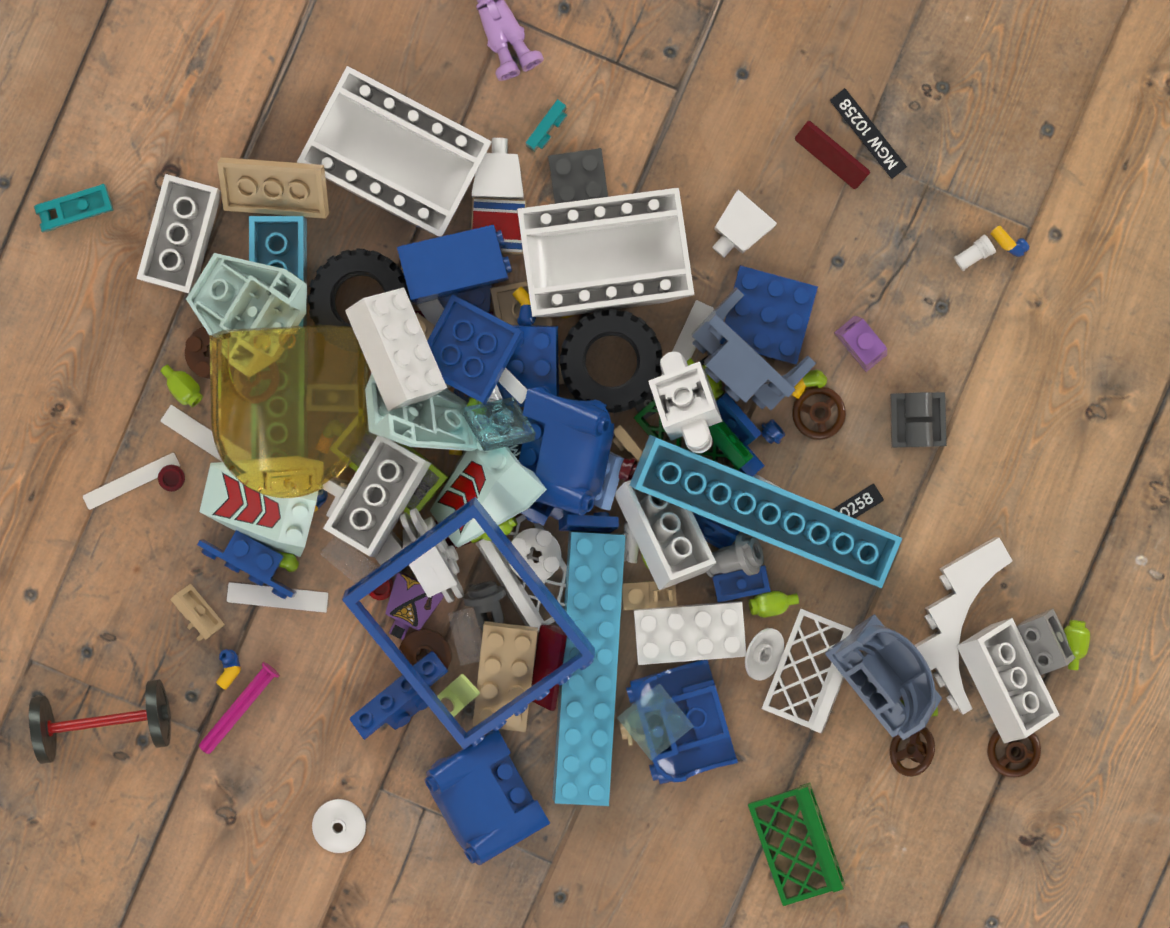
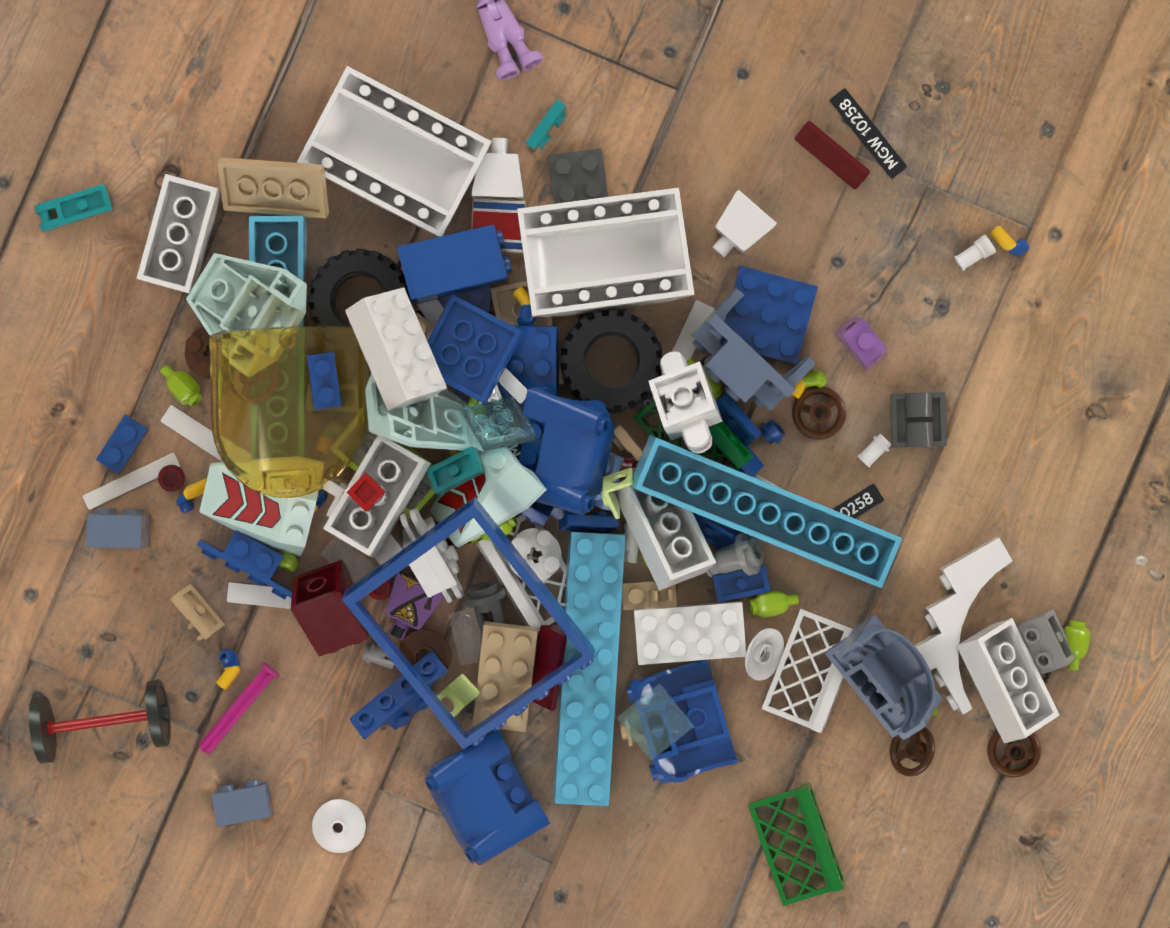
(115, 530): none -> sand blue brick
(122, 444): none -> blue plate
(189, 493): none -> arm
(242, 803): none -> sand blue brick
(320, 608): none -> dark red slope
(323, 380): none -> blue plate
(366, 492): none -> red plate
(377, 656): none -> light grey pin
(455, 470): none -> teal plate
(608, 494): none -> yellowish green bracket
(874, 450): none -> white pin

